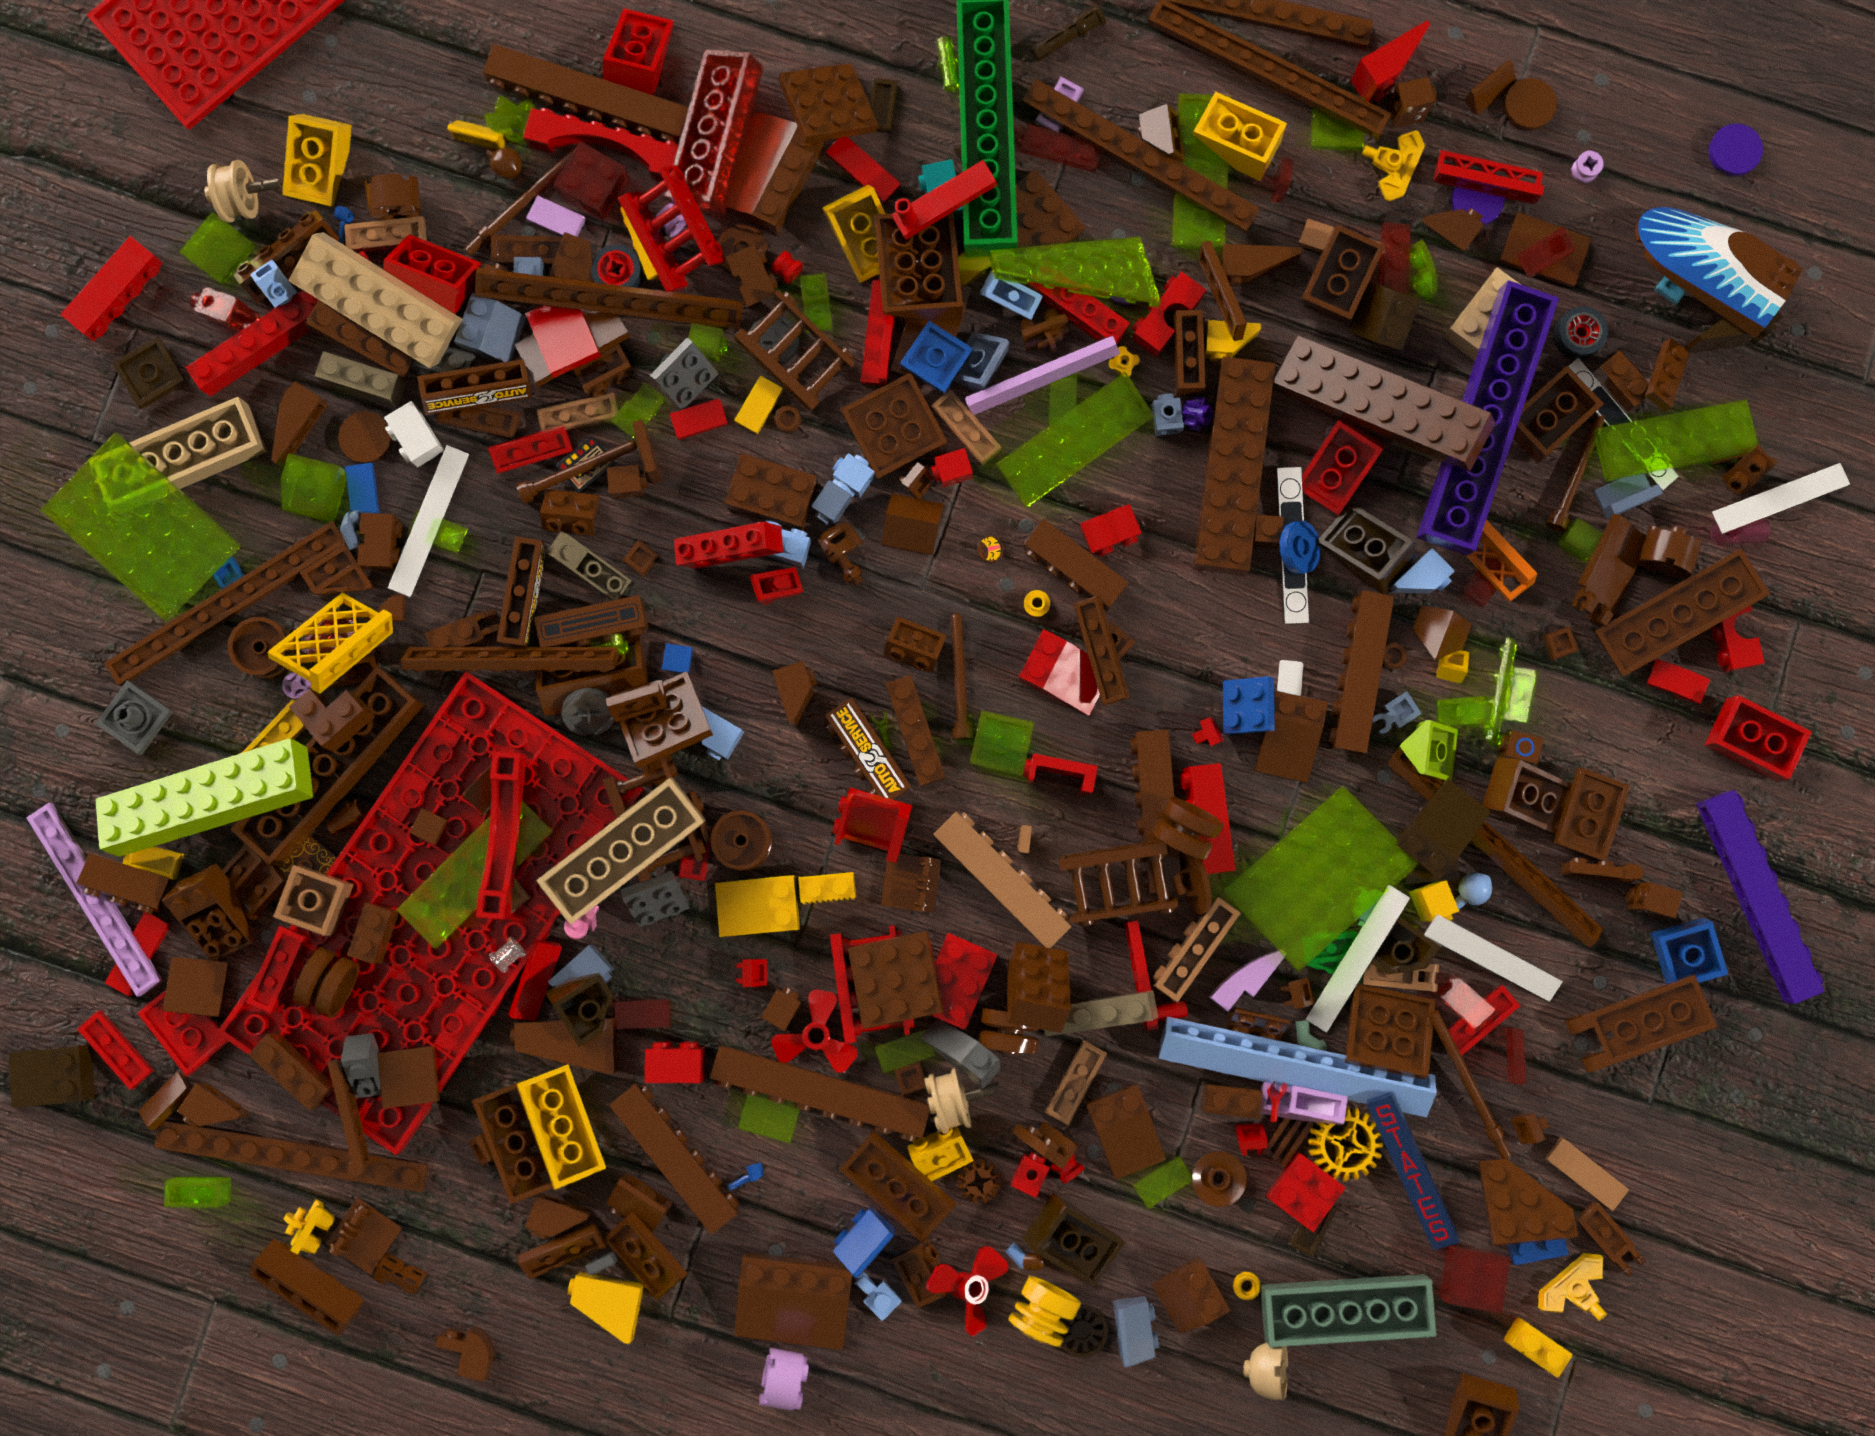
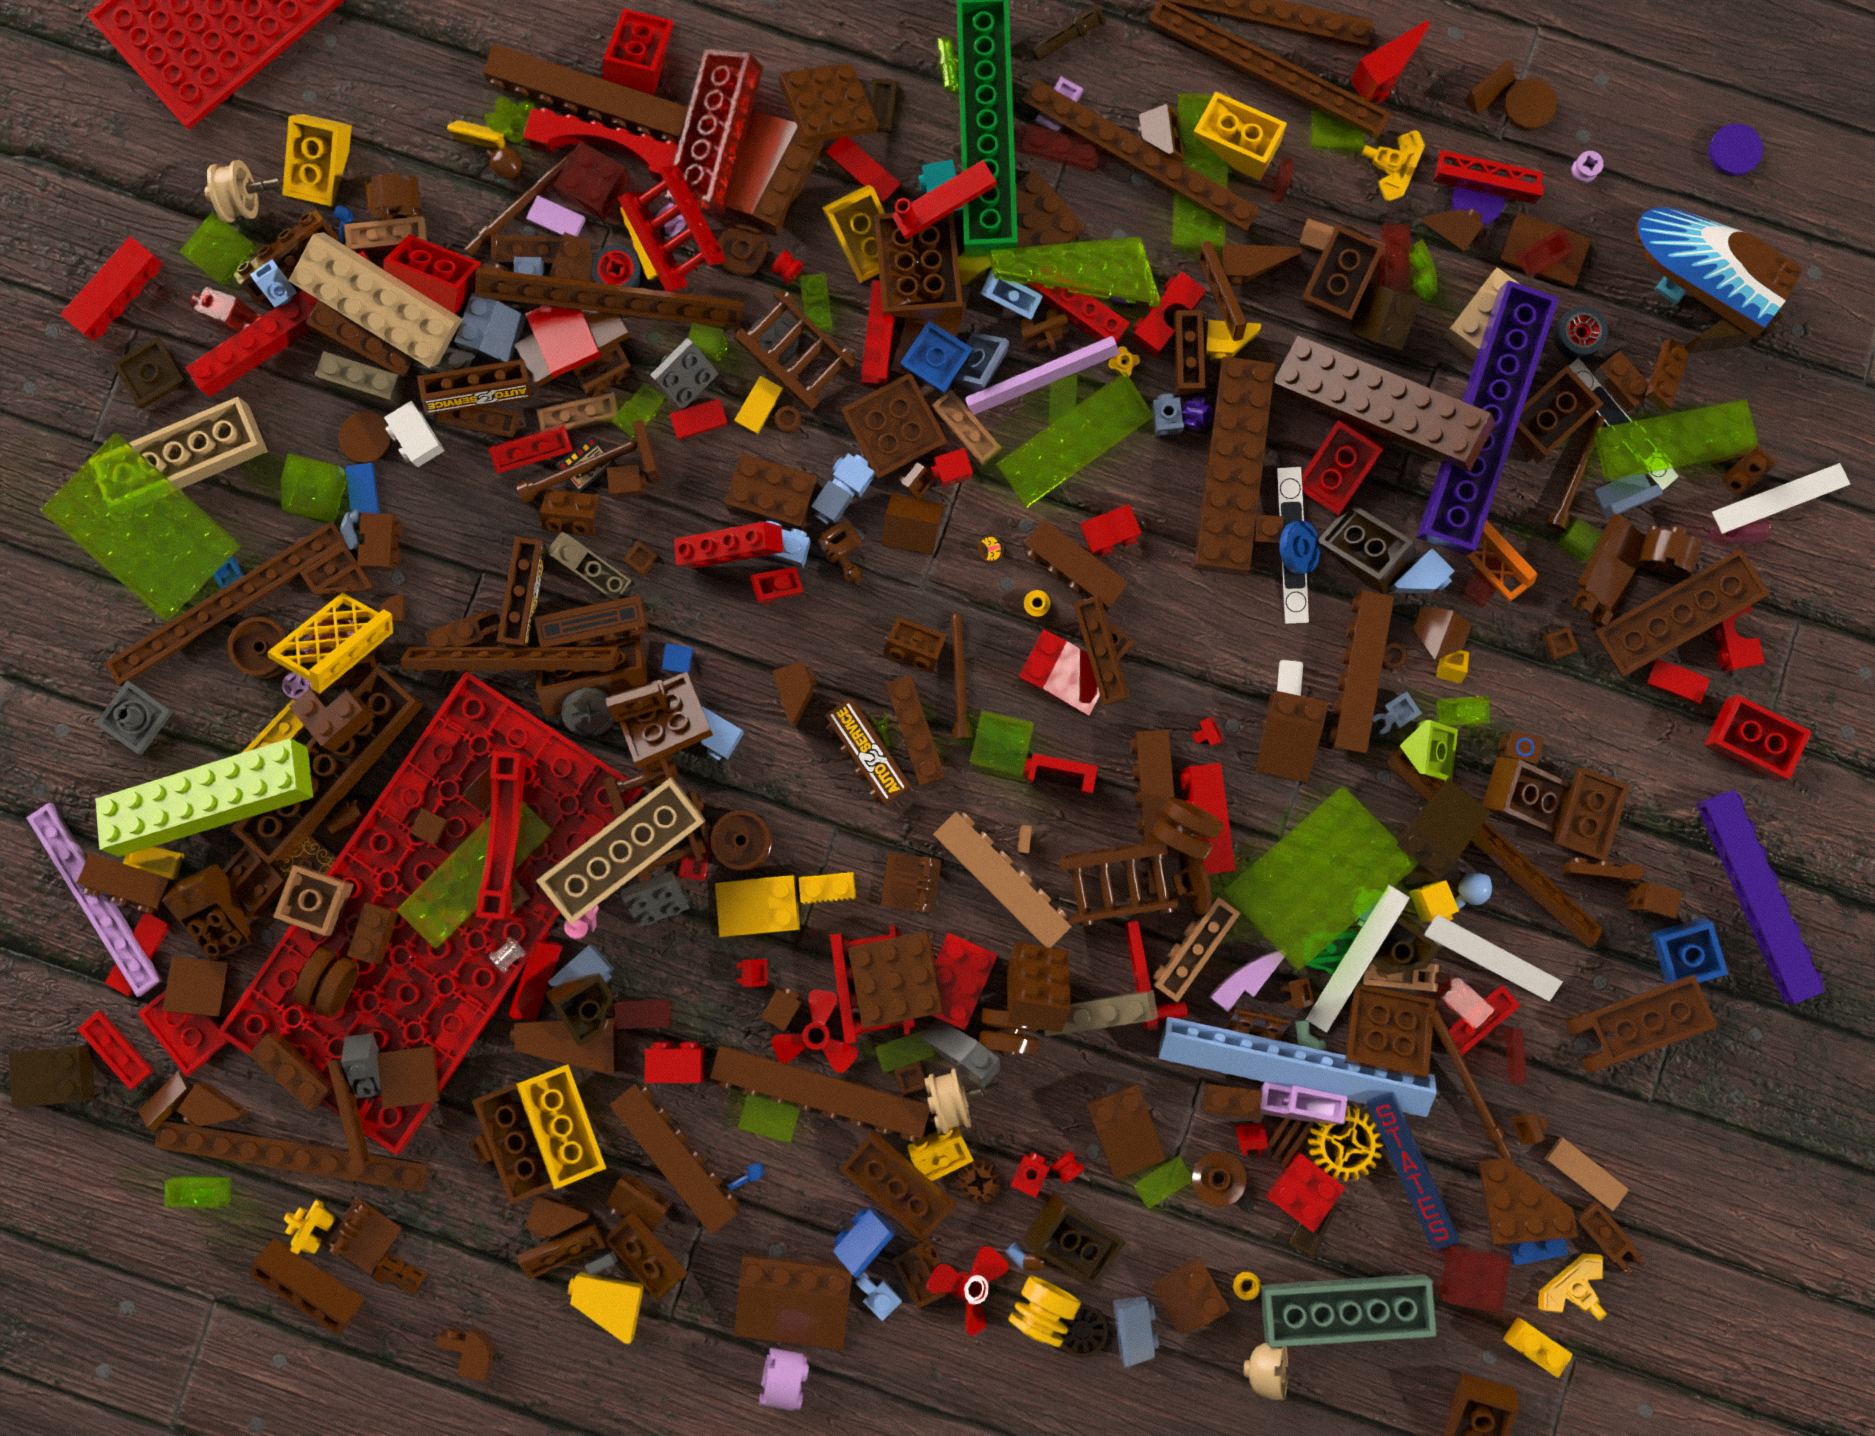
(276, 969): red plate -> none
(296, 417): reddish brown slope -> none
(428, 521): white sticker -> none
(448, 535): clear neon green slope -> none
(616, 641): clear neon green hand -> none
(749, 268): reddish brown brick -> none
(872, 821): red panel -> none
(1047, 1142): reddish brown bracket -> none
(1075, 1082): medium nougat tile -> none
(1248, 705): blue plate -> none
(1276, 1096): red hand -> none
(1411, 102): reddish brown brick -> none
(1513, 693): clear neon green bracket -> none

